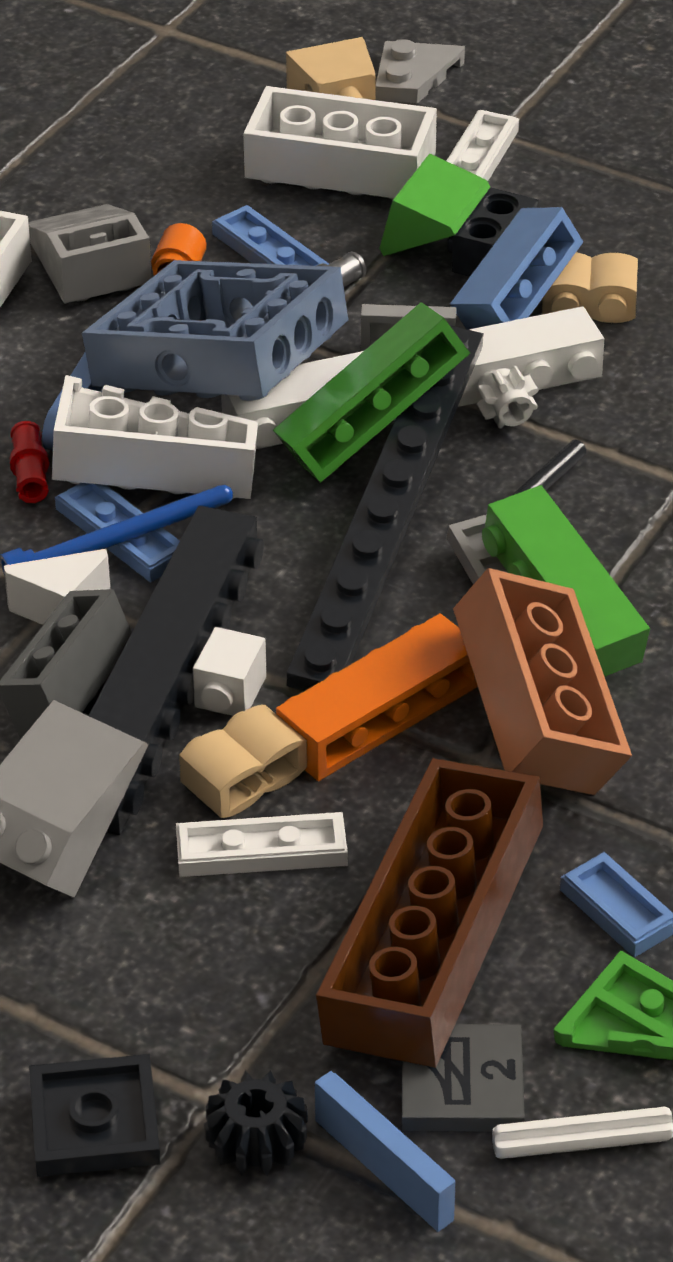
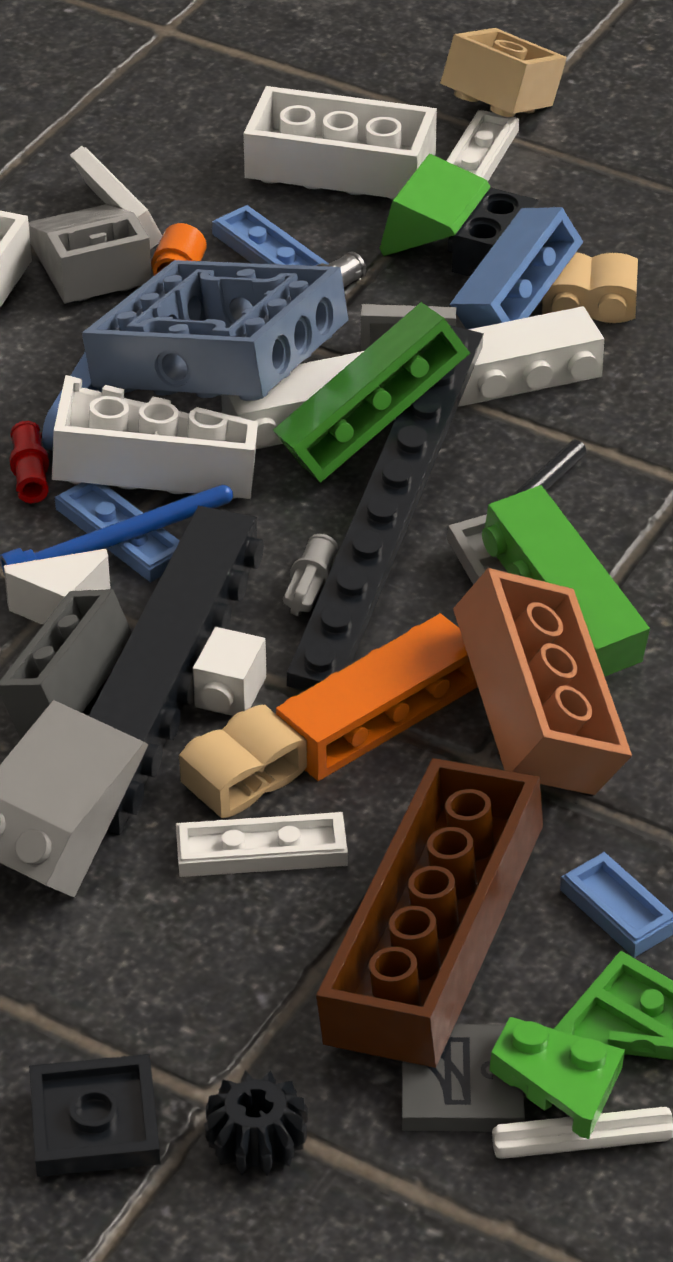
(112, 191): none -> white tile
(310, 573): none -> light grey axle
(333, 69): tan torso -> none
(385, 1150): medium blue tile -> none
(413, 69): light grey wing -> none
(502, 71): none -> tan brick
(507, 397): white gear -> none
(558, 1070): none -> bright green wing

